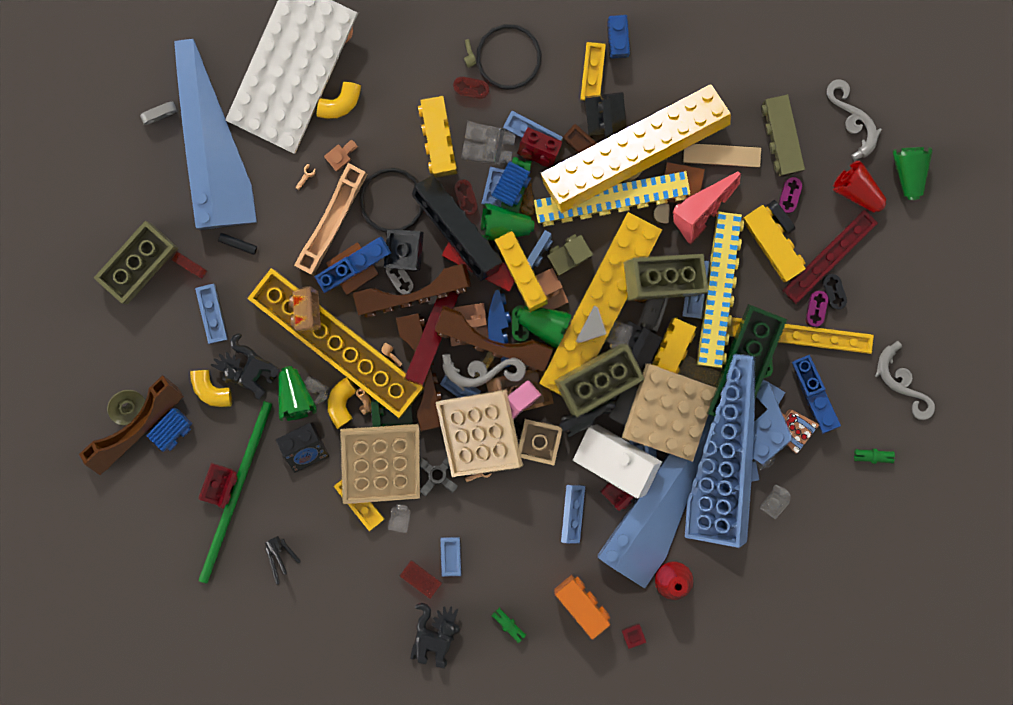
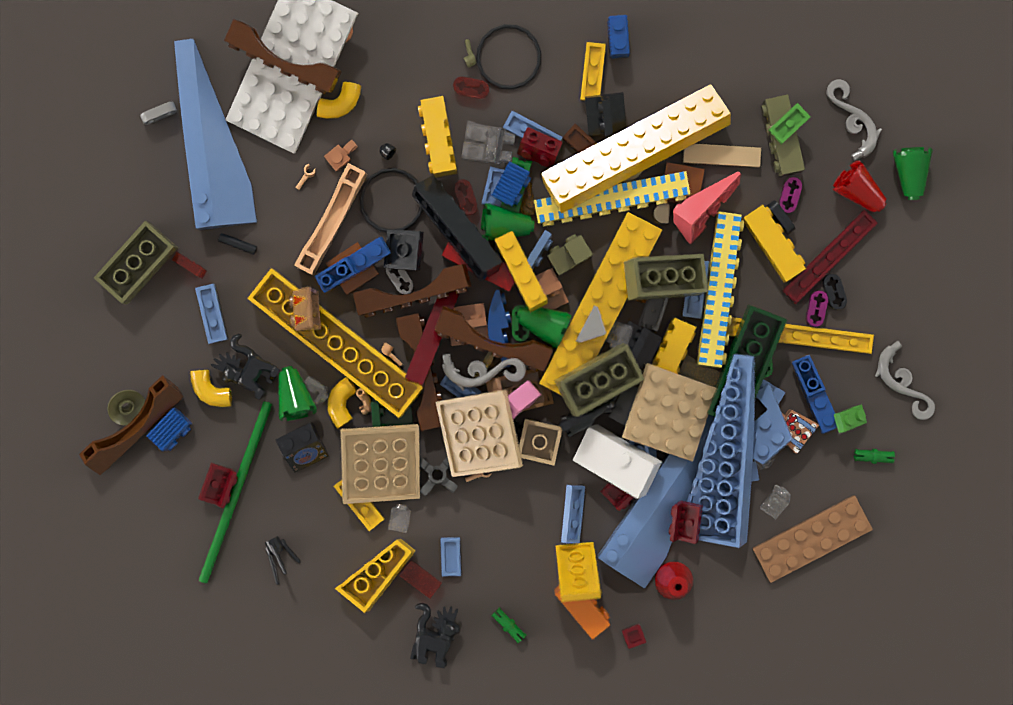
(246, 38): none -> reddish brown arch
(374, 577): none -> yellow wedge
(387, 151): none -> black hinge
(577, 571): none -> yellow tile
(685, 522): none -> dark red bracket
(789, 123): none -> bright green plate
(812, 538): none -> medium nougat plate
(850, 418): none -> bright green plate

